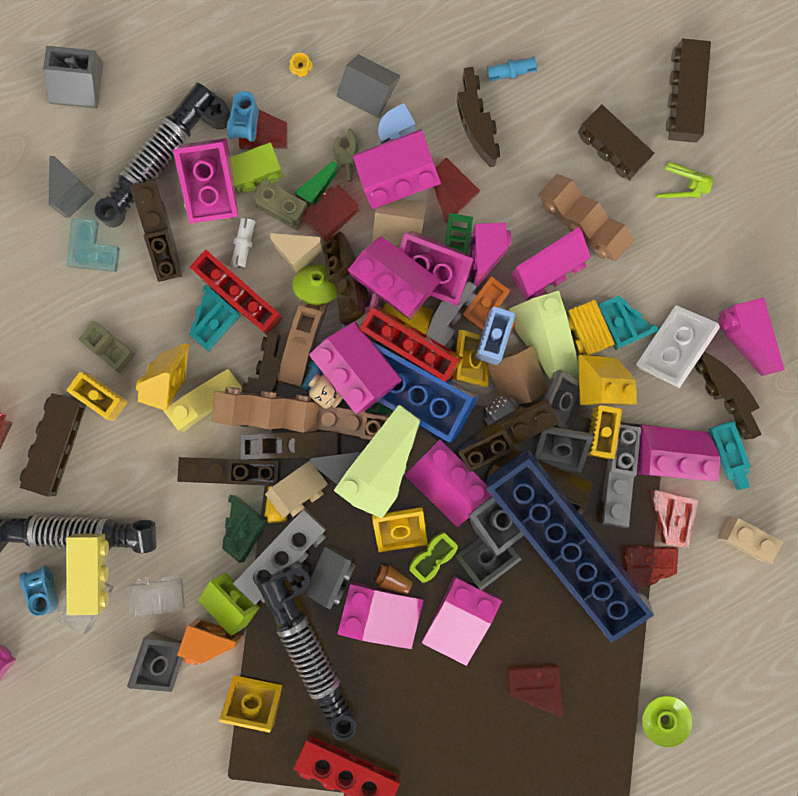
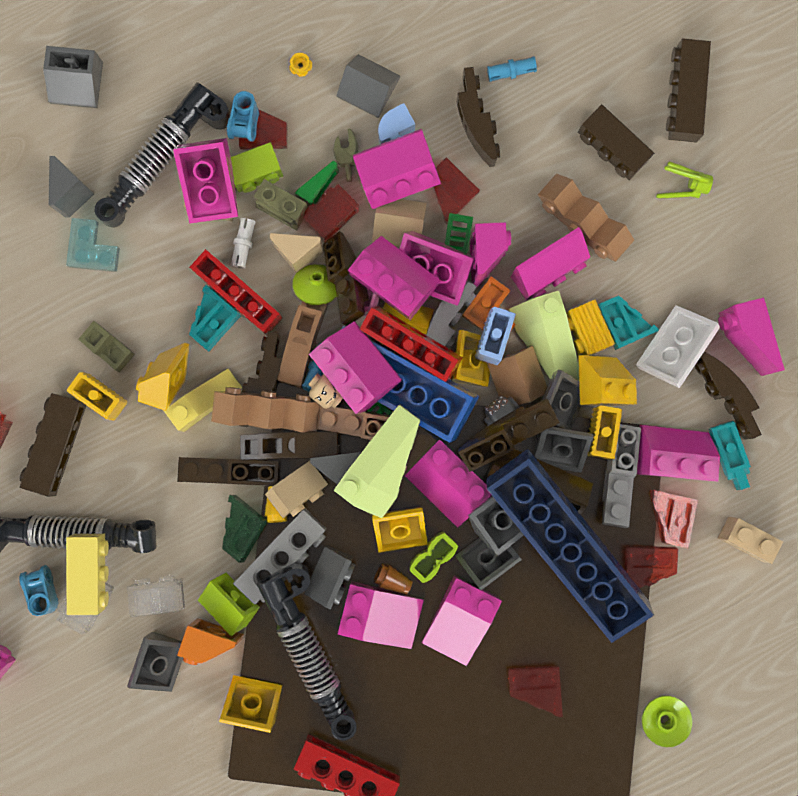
(157, 230): dark brown slope -> none

